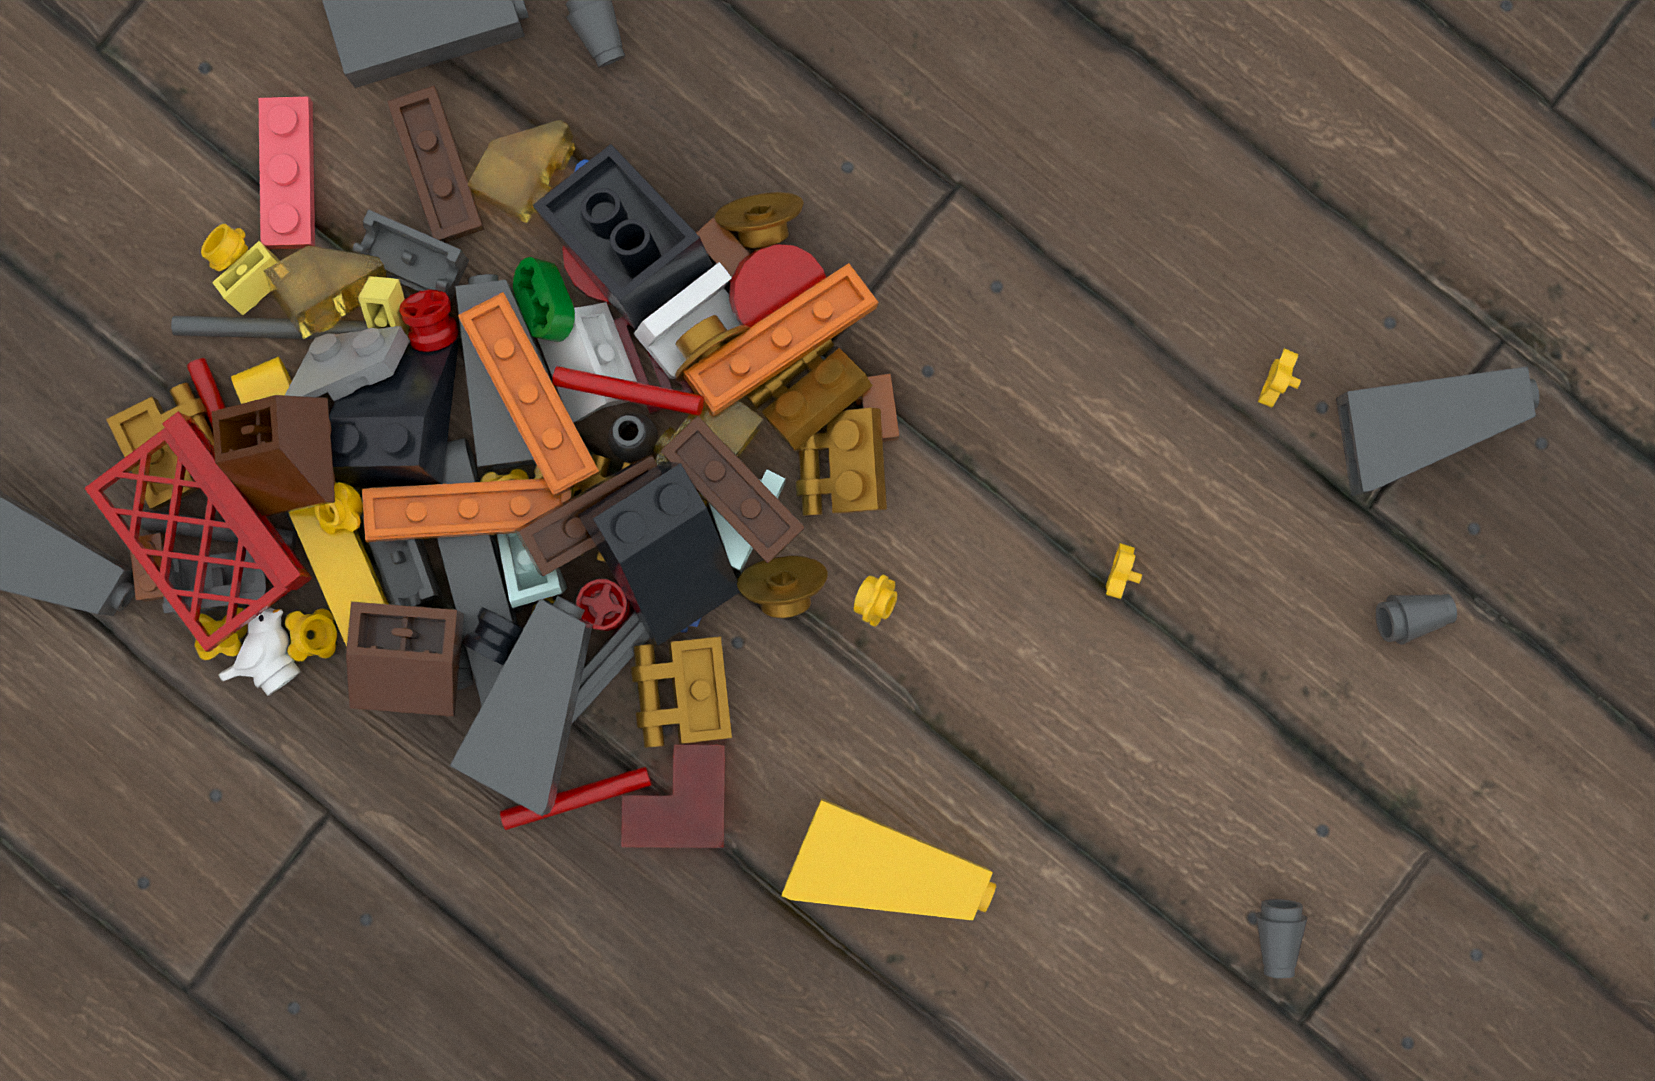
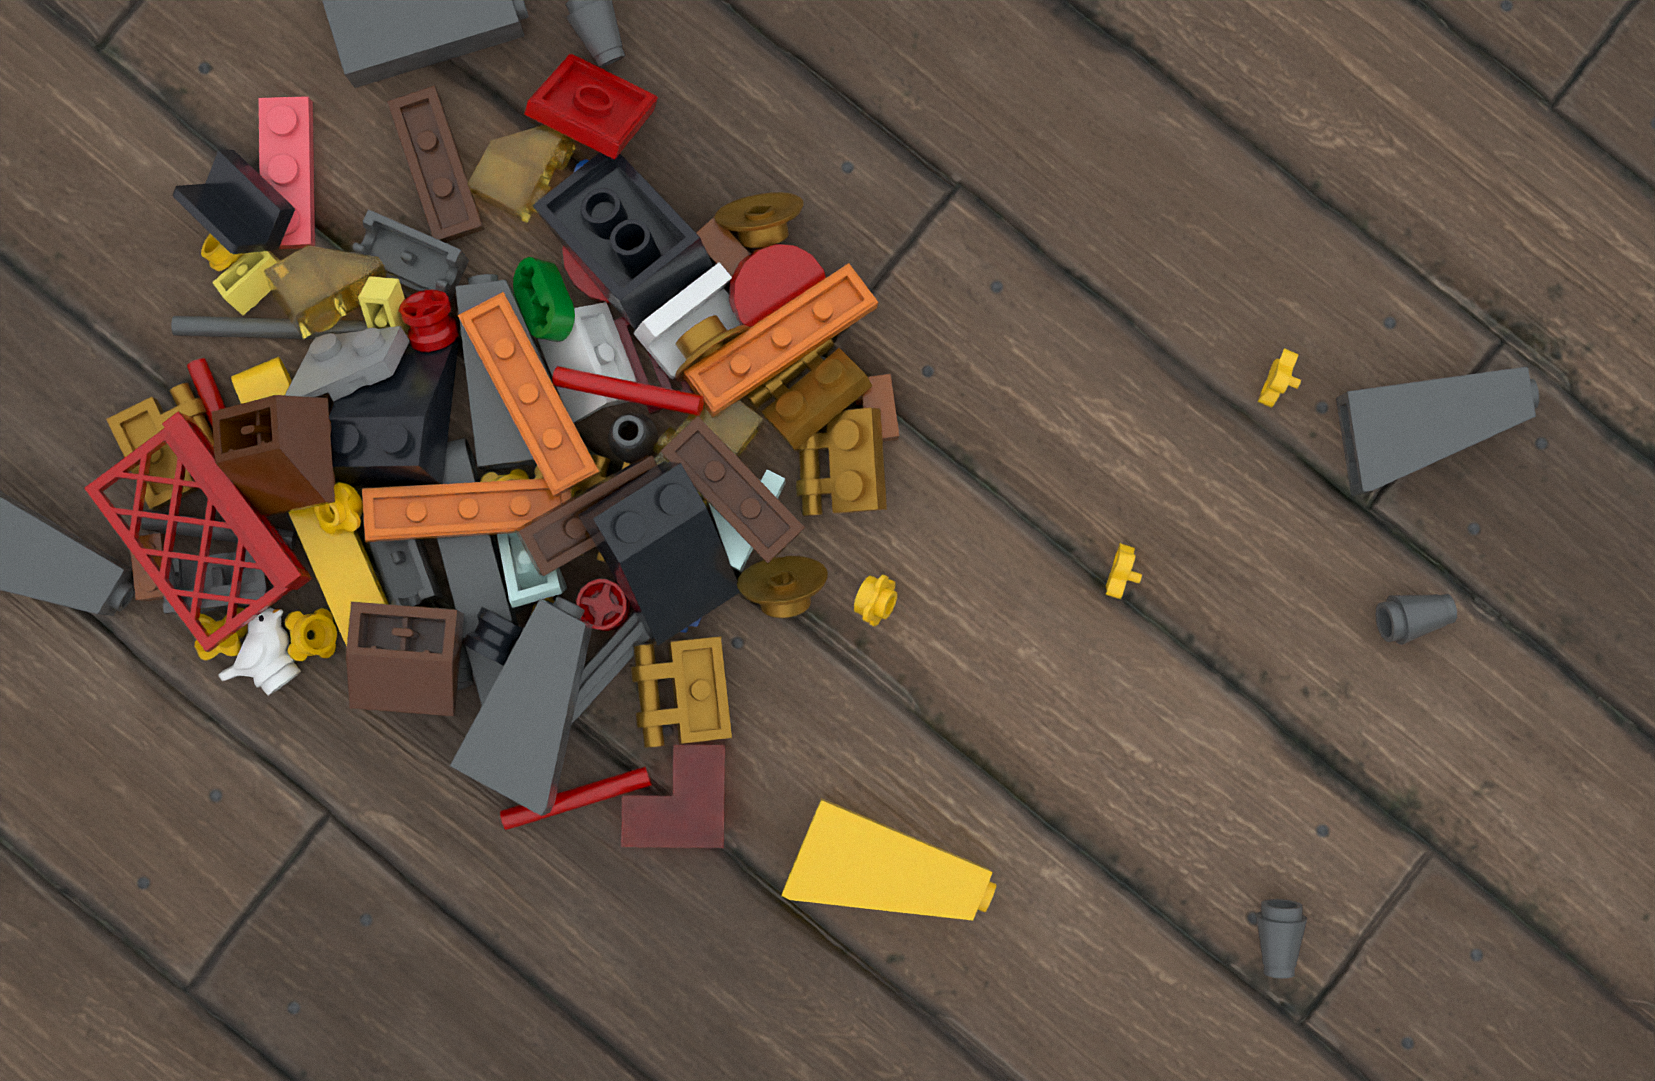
(237, 206): none -> black panel
(591, 106): none -> red plate

